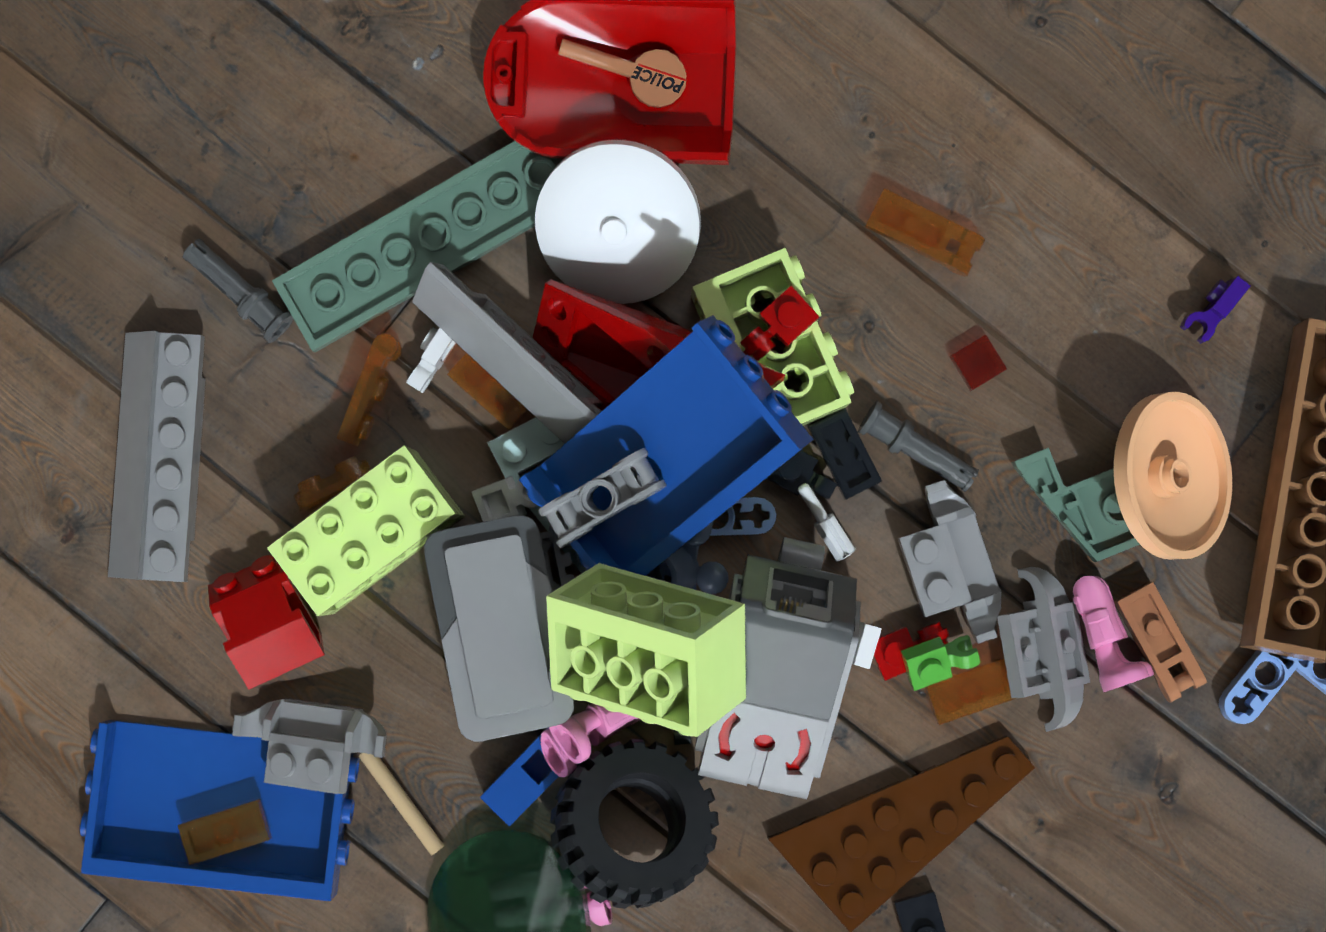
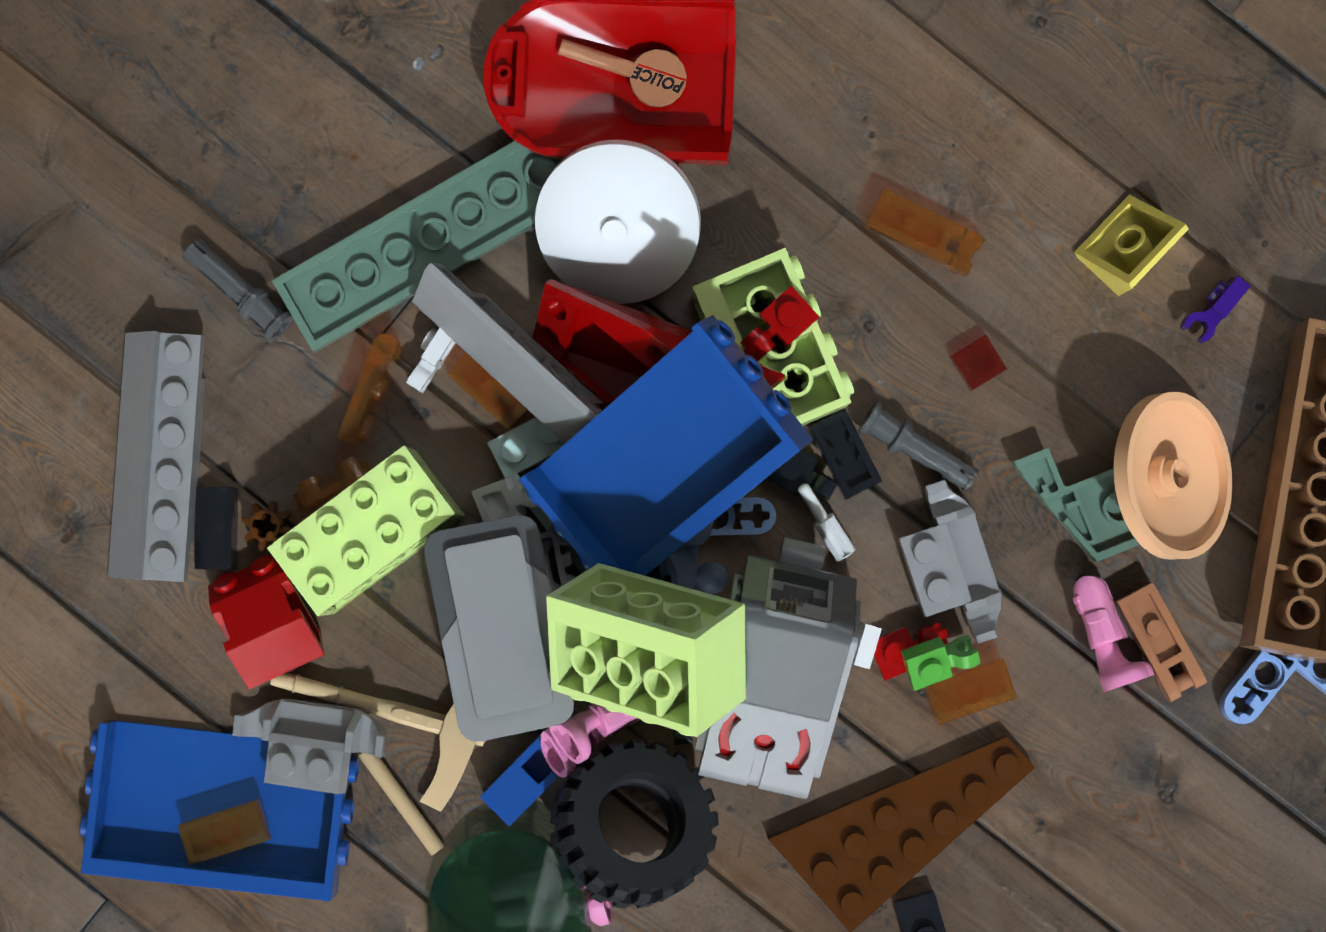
(216, 528): none -> black slope
(260, 533): none -> reddish brown gear
(454, 747): none -> tan piece
(629, 483): light grey piece -> none
(1046, 648): light grey plate -> none
(1129, 243): none -> light yellow slope

